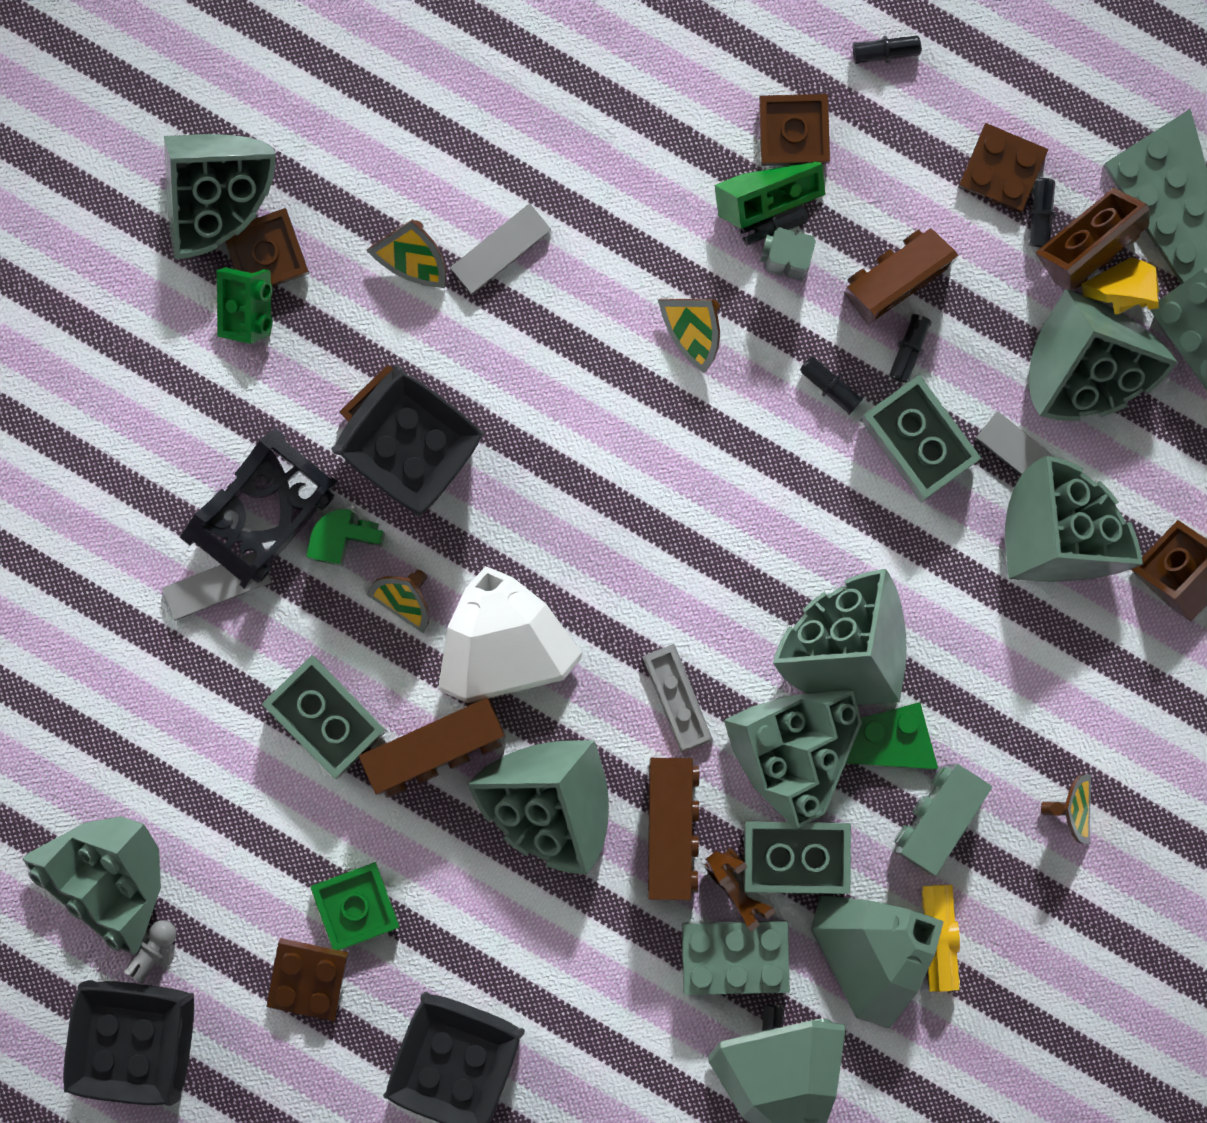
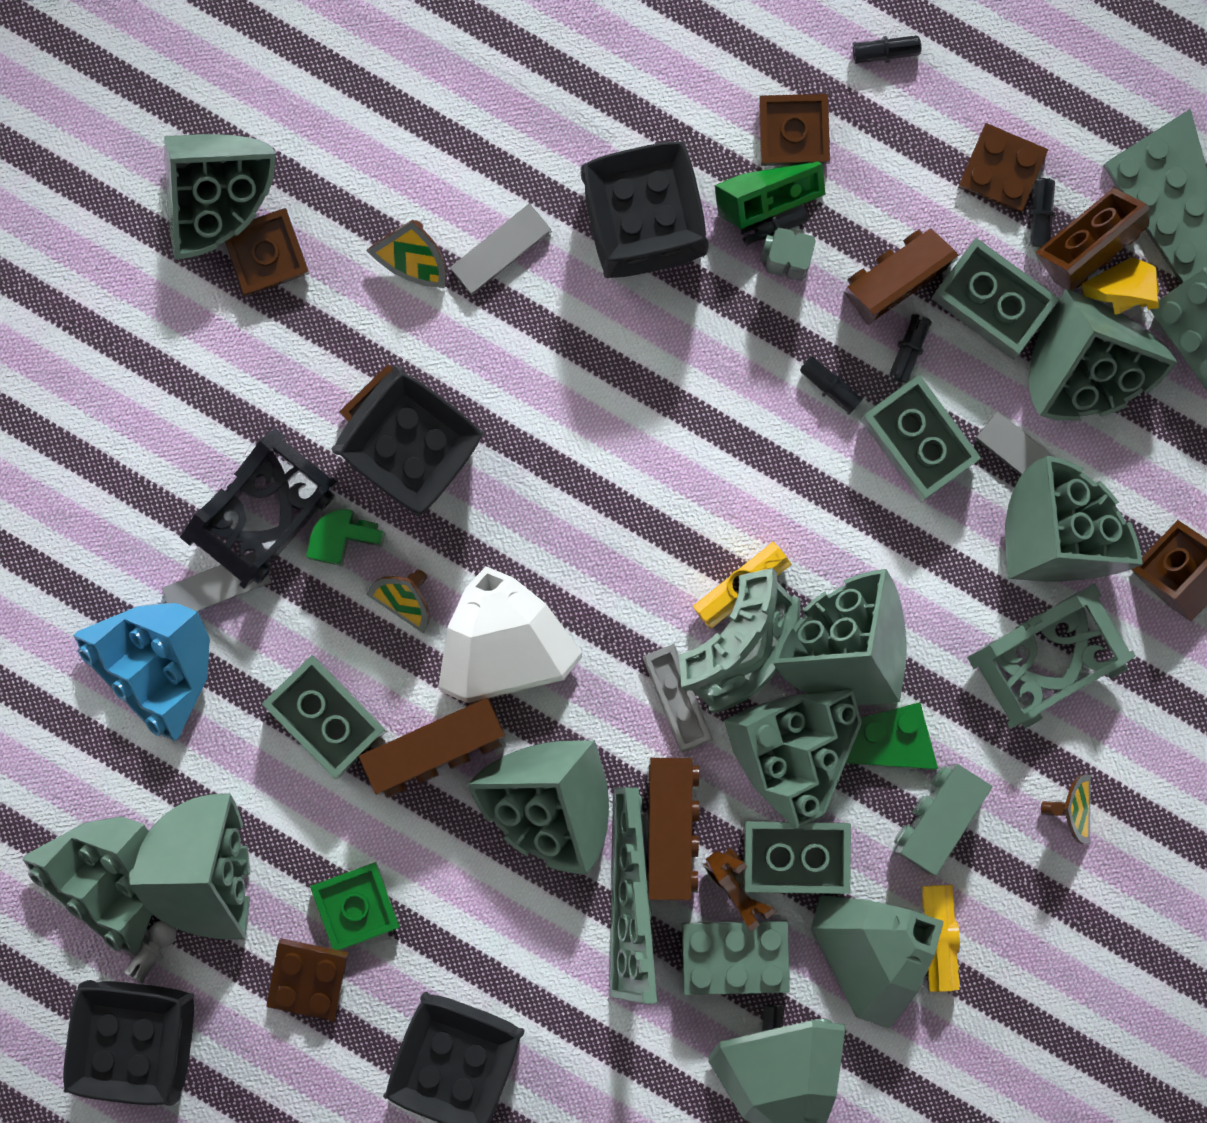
(151, 661): none -> dark azure brick
(195, 869): none -> sand green brick
(244, 305): green bracket -> none
(631, 938): none -> sand green wing
(644, 209): none -> black piece
(693, 328): shield -> none
(722, 599): none -> yellow piece
(742, 657): none -> sand green fence
(995, 298): none -> sand green brick
(1073, 614): none -> sand green fence

